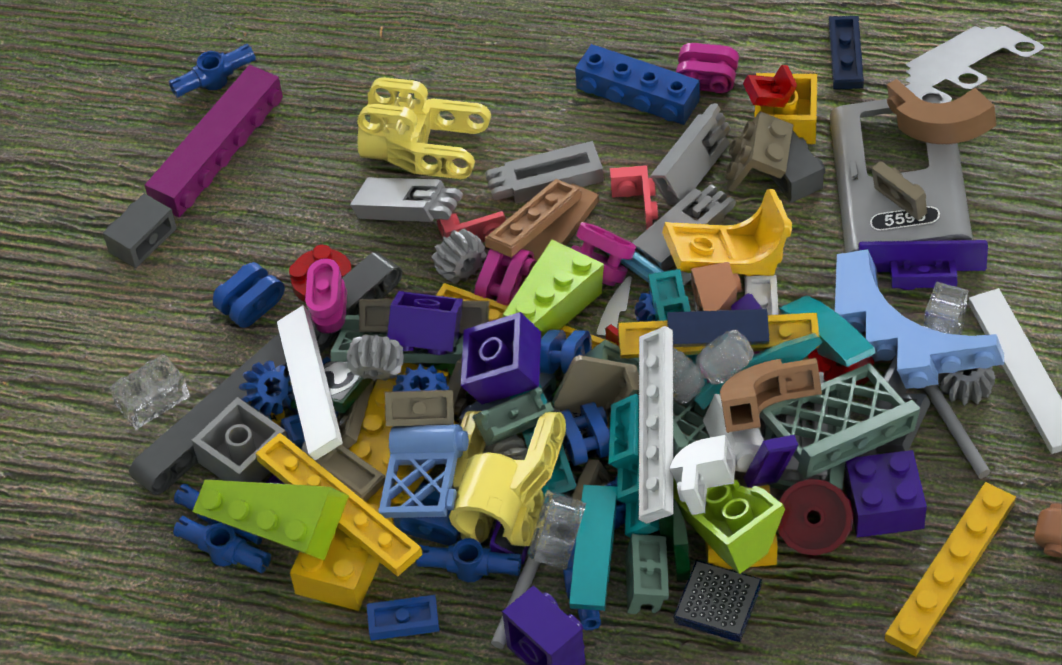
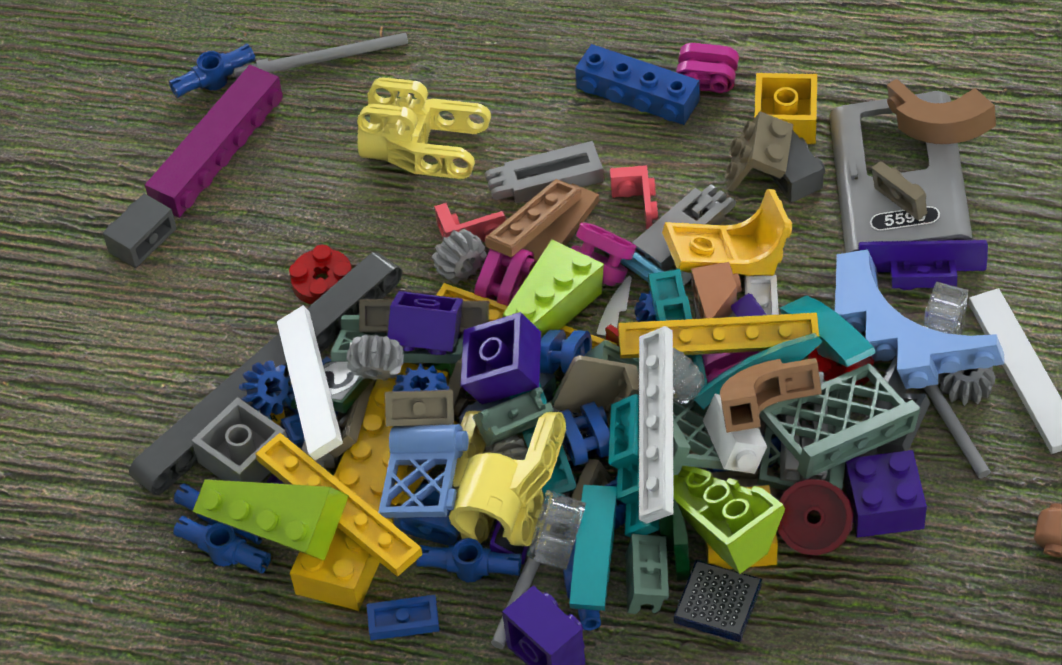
(149, 391): clear brick -> none
(248, 294): blue brick -> none
(326, 296): dark pink brick -> none
(327, 54): none -> light grey bar
(352, 472): dark tan tile -> none
(405, 199): light grey hinge -> none
(690, 158): light grey hinge -> none
(700, 467): white brick -> none
(702, 327): dark blue tile -> none
(724, 357): clear gear -> none
(770, 461): dark purple tile -> none
(771, 90): red bracket -> none
(846, 52): dark blue tile -> none
(950, 569): yellow plate -> none
(957, 54): piece -> none

